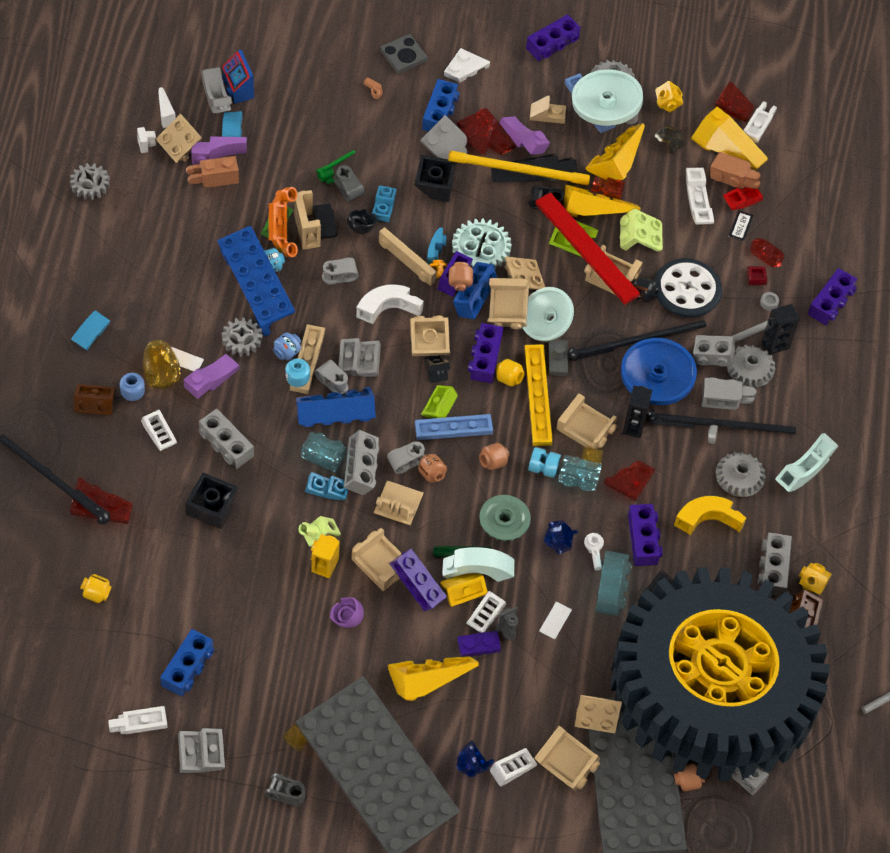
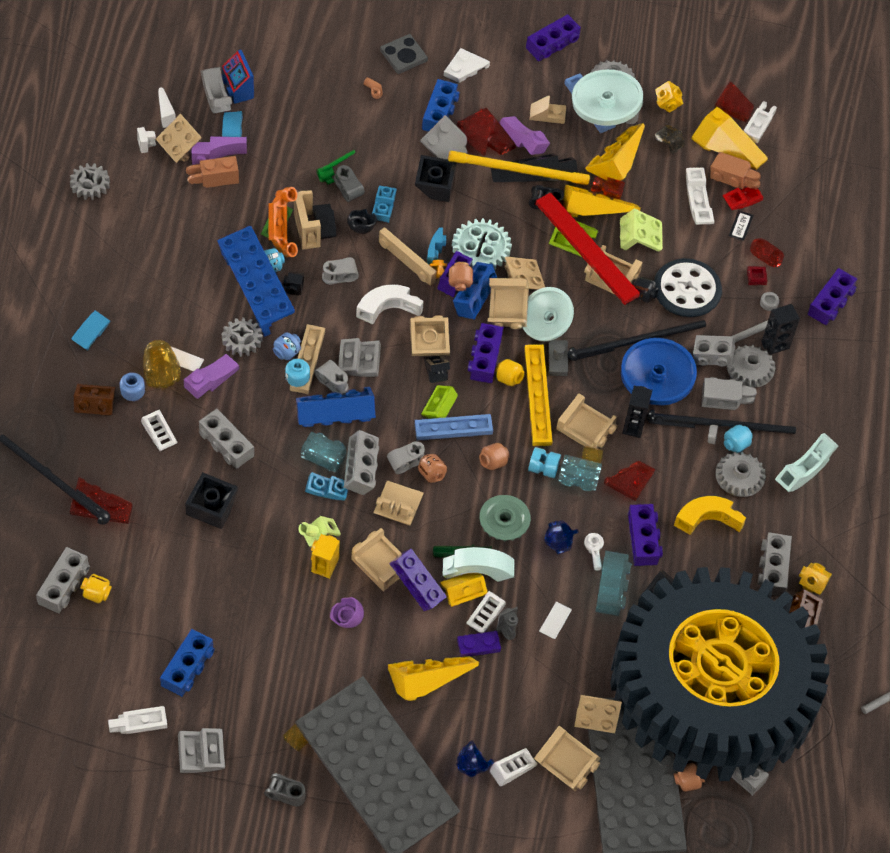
(61, 571): none -> light grey brick
(294, 283): none -> black plate
(738, 438): none -> medium azure head

